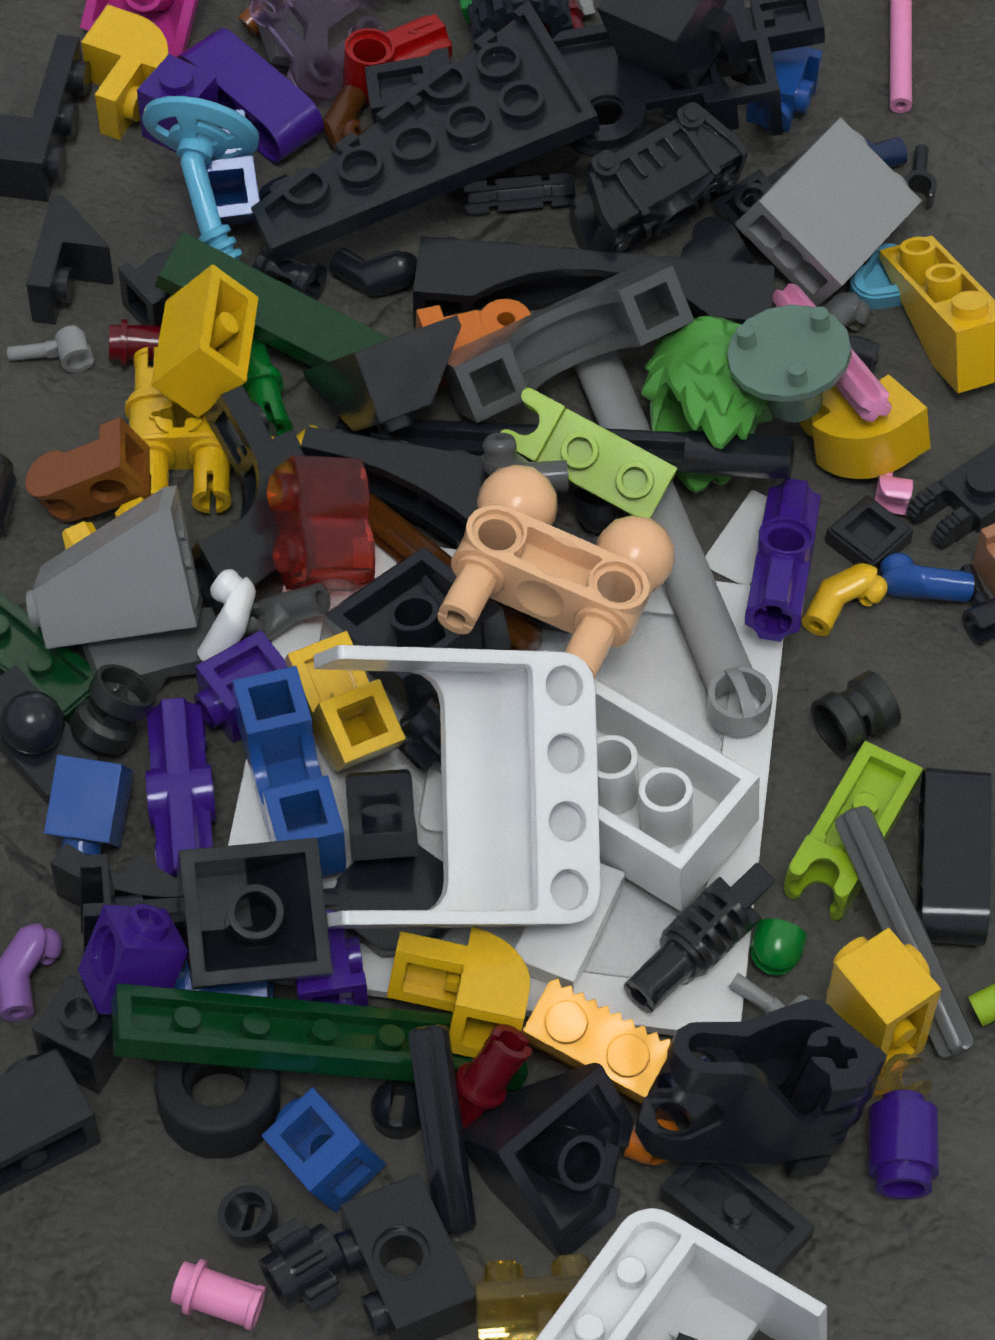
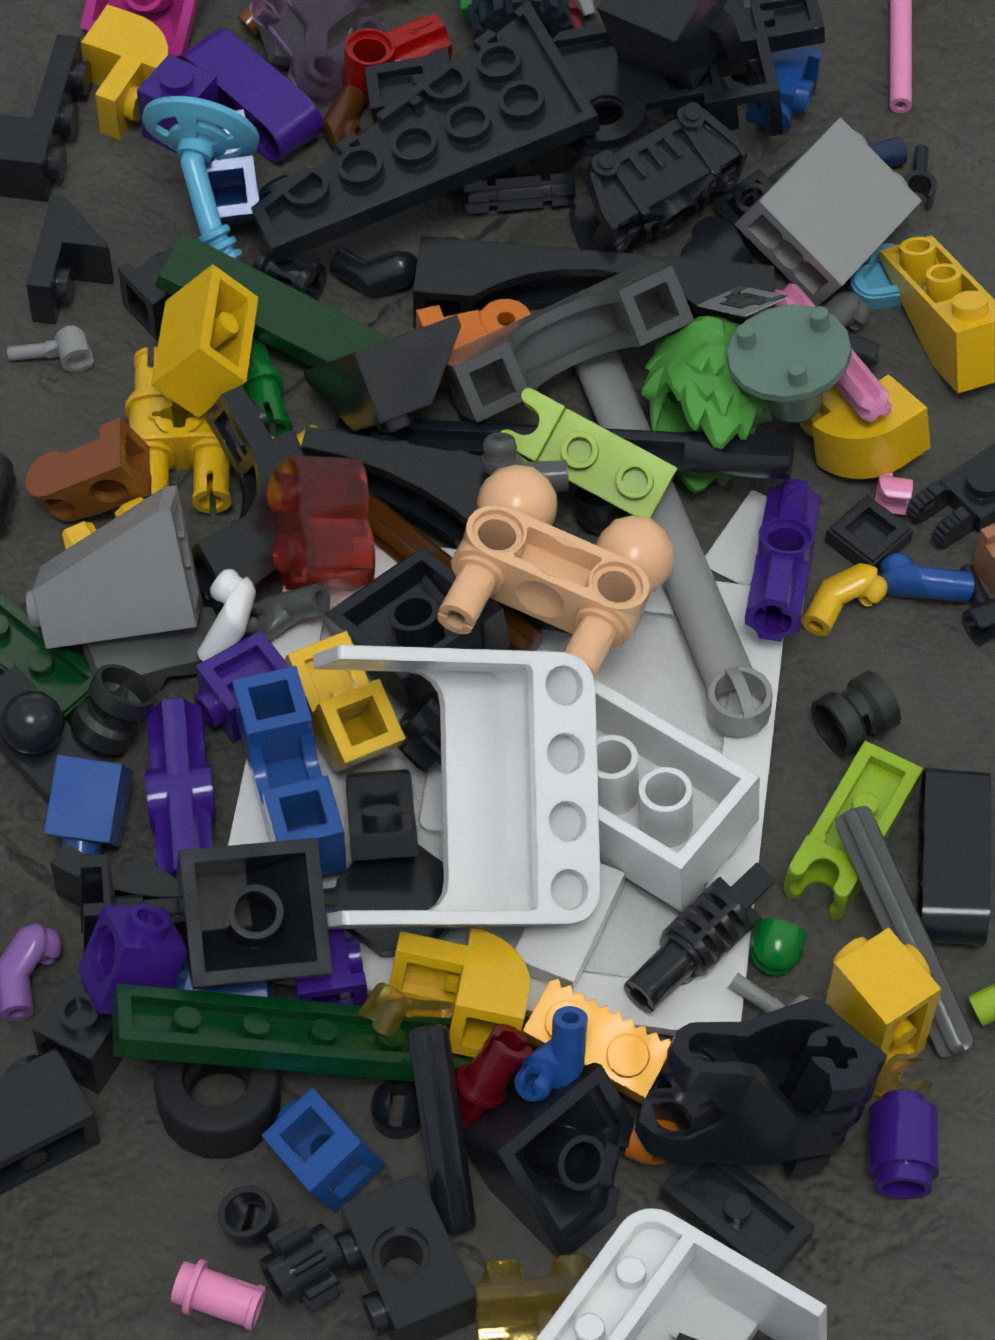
(128, 339): dark red pin -> none
(390, 1006): none -> clear yellow hand
(557, 1060): none -> blue arm
(743, 301): none -> sticker

